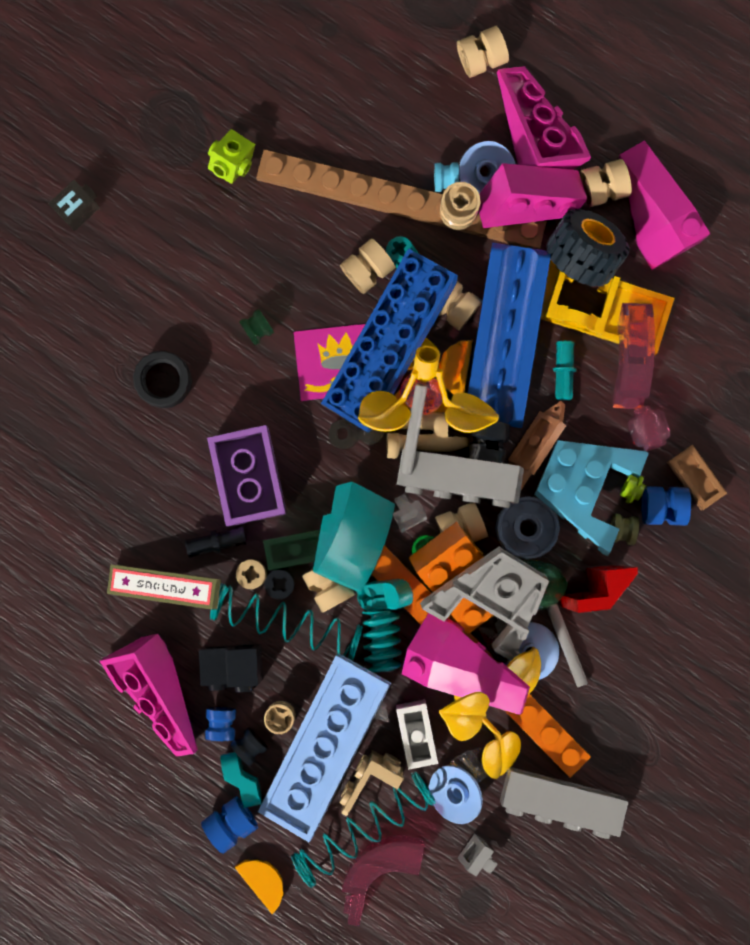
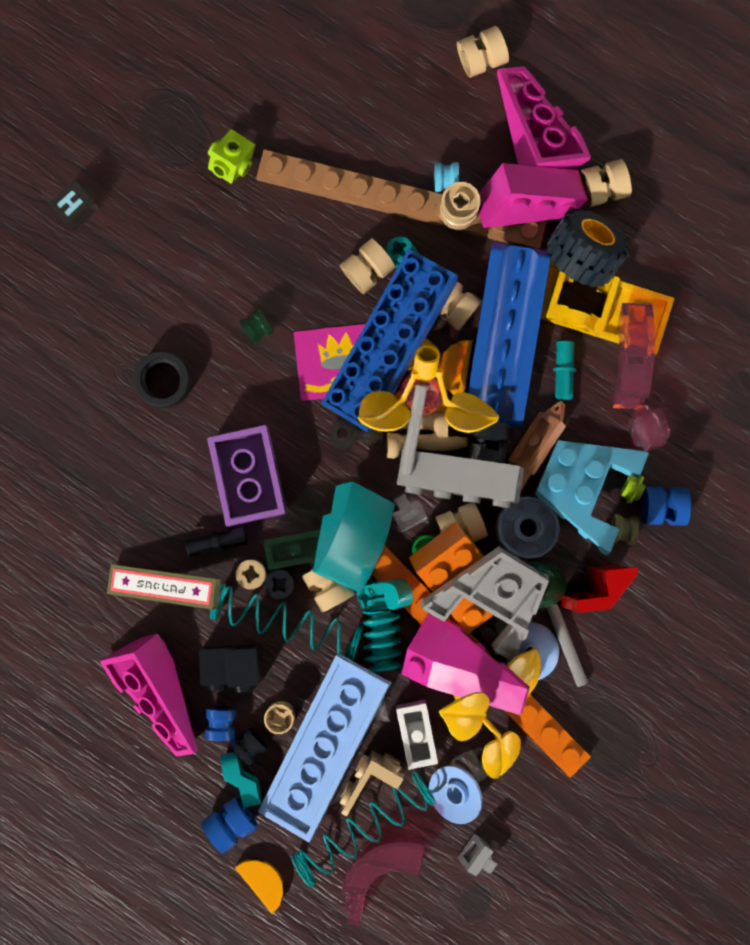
(480, 154): light blue dish -> none
(563, 802): light grey brick -> none
(660, 210): dark pink wedge -> none
(697, 477): medium nougat plate -> none

